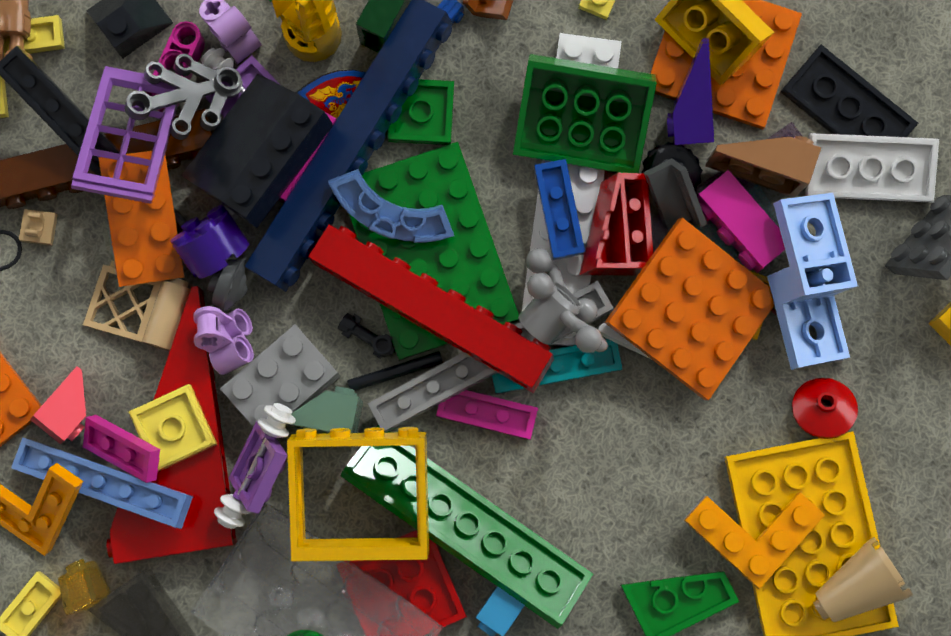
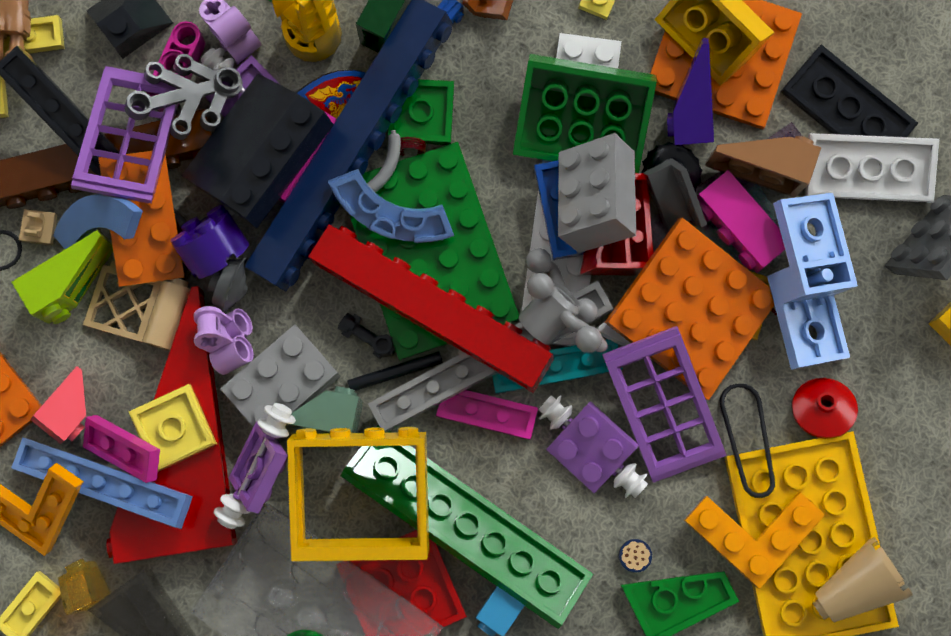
(64, 279): none -> lime slope
(95, 212): none -> medium blue tile
(390, 163): none -> light grey piece
(407, 144): none -> dark red axle
(592, 447): none -> medium lavender plate
(596, 193): none -> light grey brick
(635, 555): none -> tile
(643, 350): none -> medium lavender piece
(733, 444): none -> black piece

